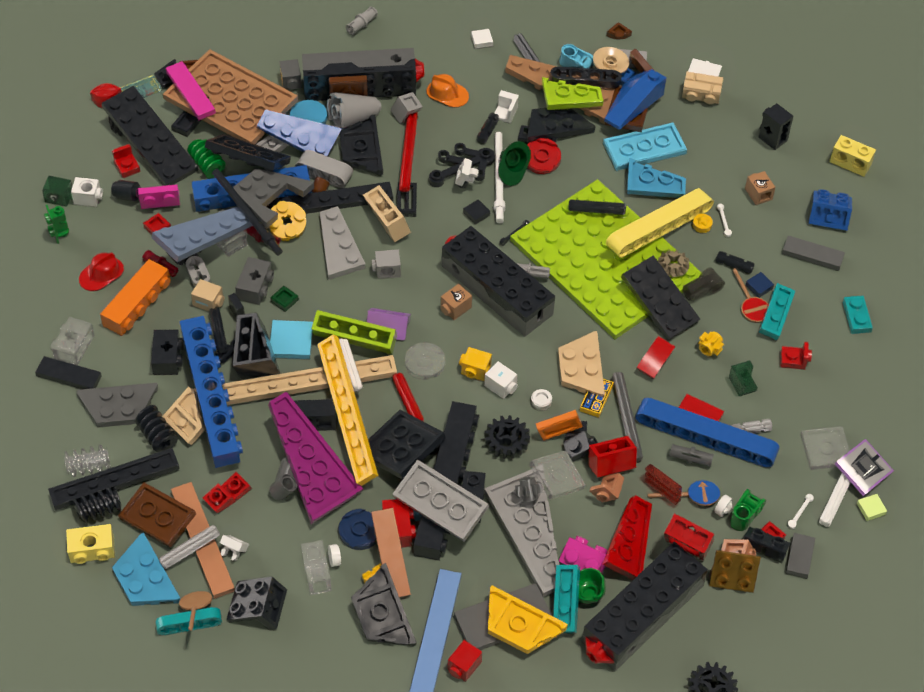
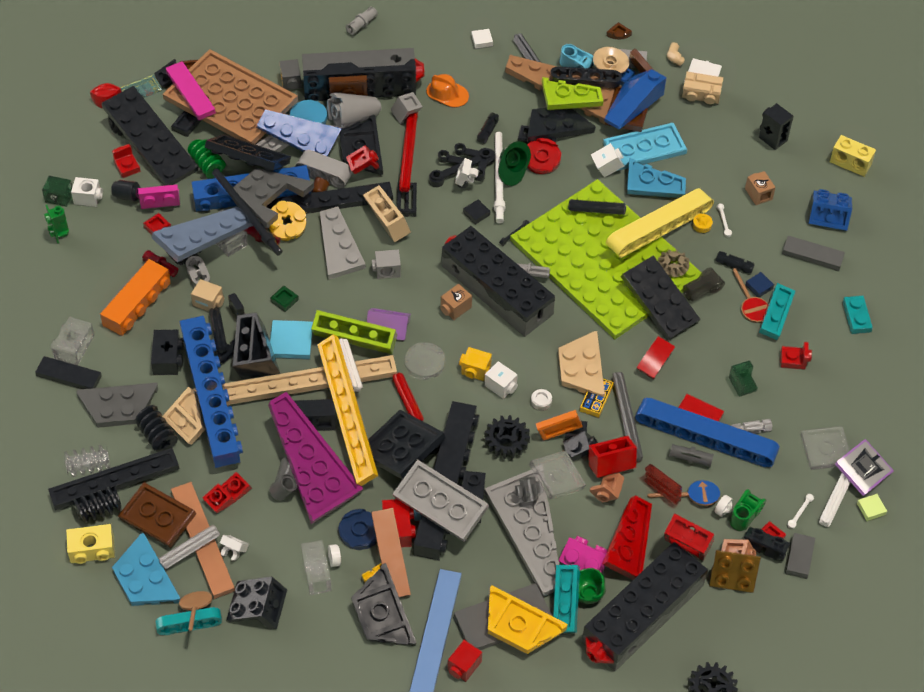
(101, 272): red piece -> none
(254, 280): dark grey brick -> none
(362, 159): none -> red bracket
(507, 106): white panel -> none
(608, 160): none -> white brick
(674, 56): none -> tan arm
(710, 343): yellow gear -> none

